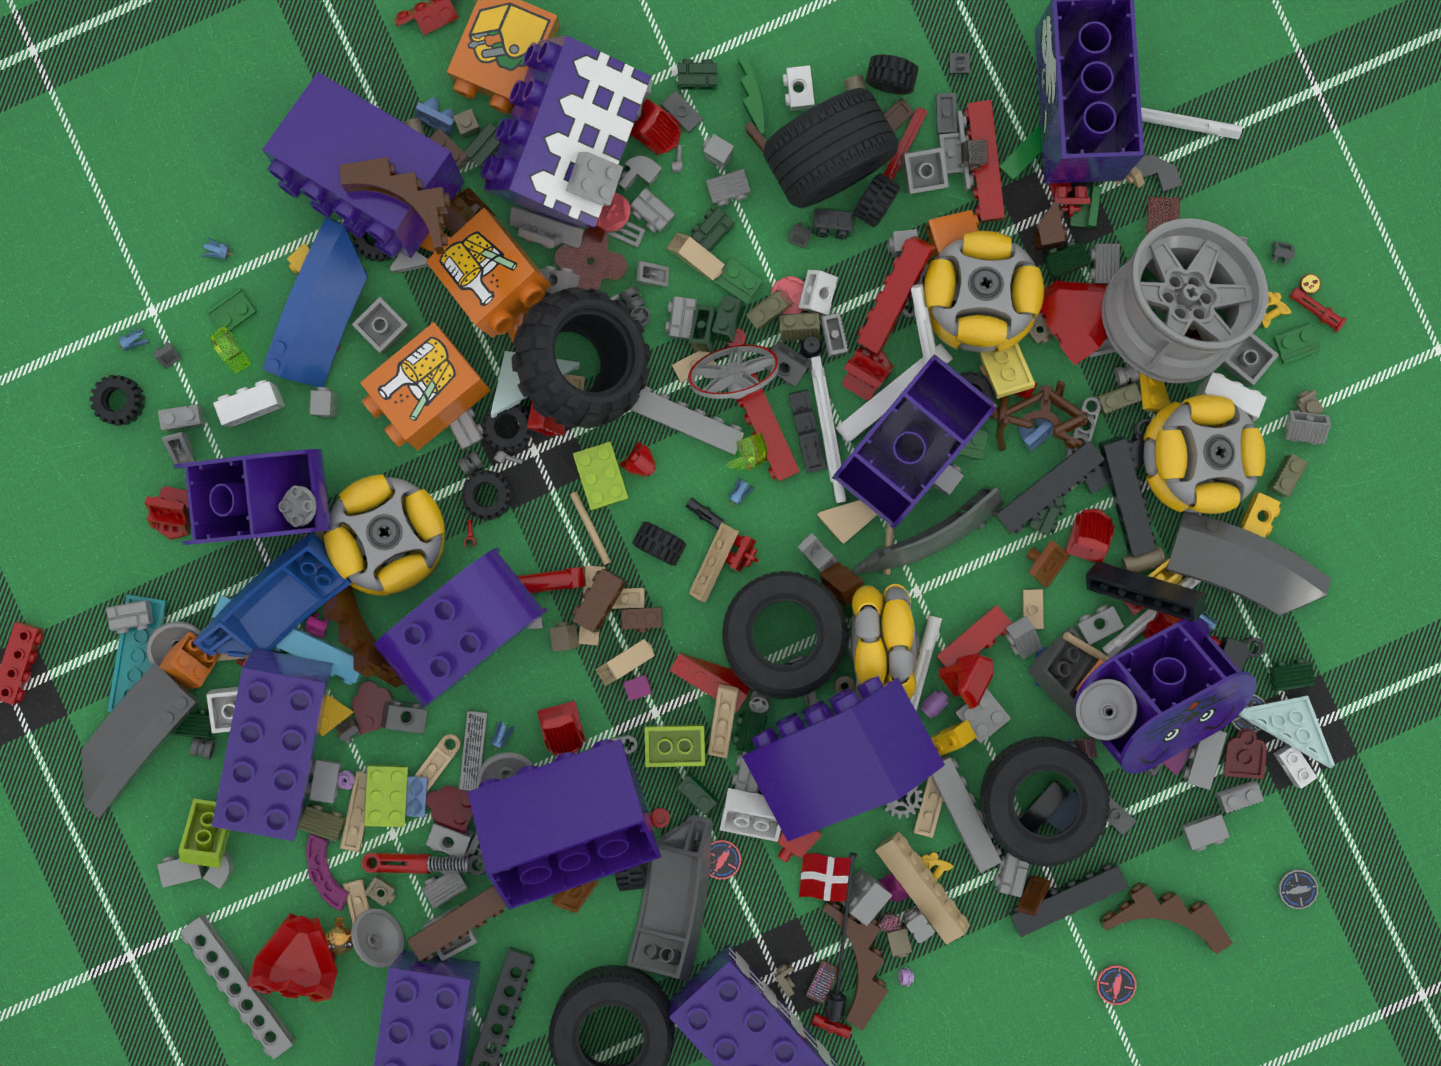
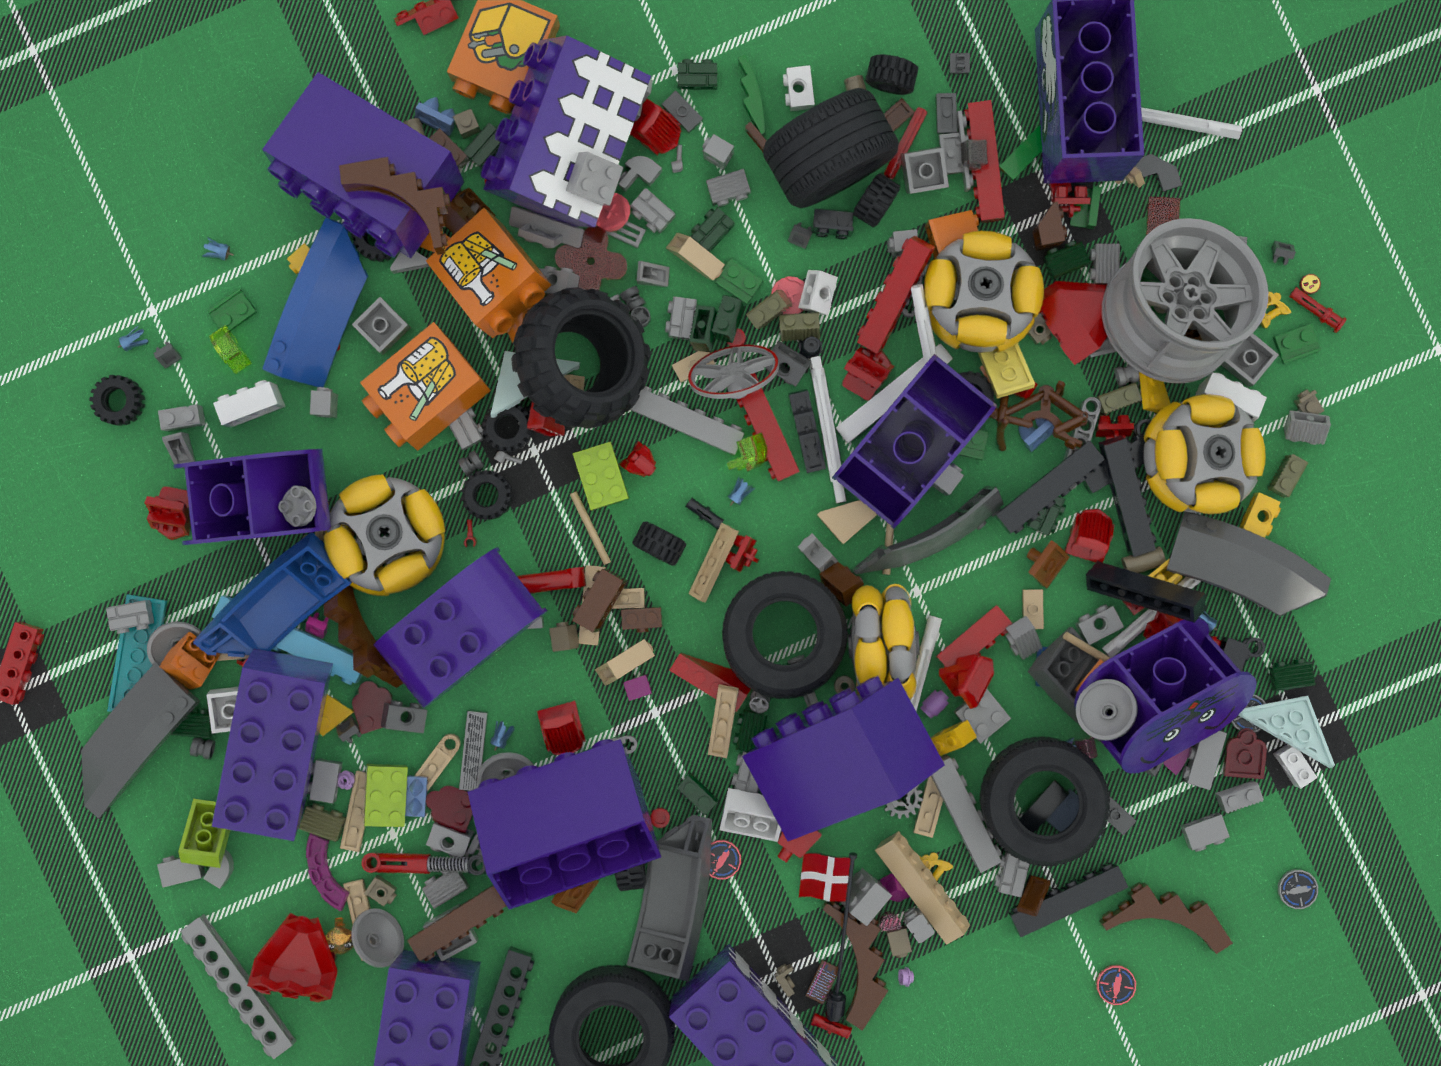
(674, 745): lime brick -> none
(834, 335): light grey brick -> none
(1109, 430): none -> red hips

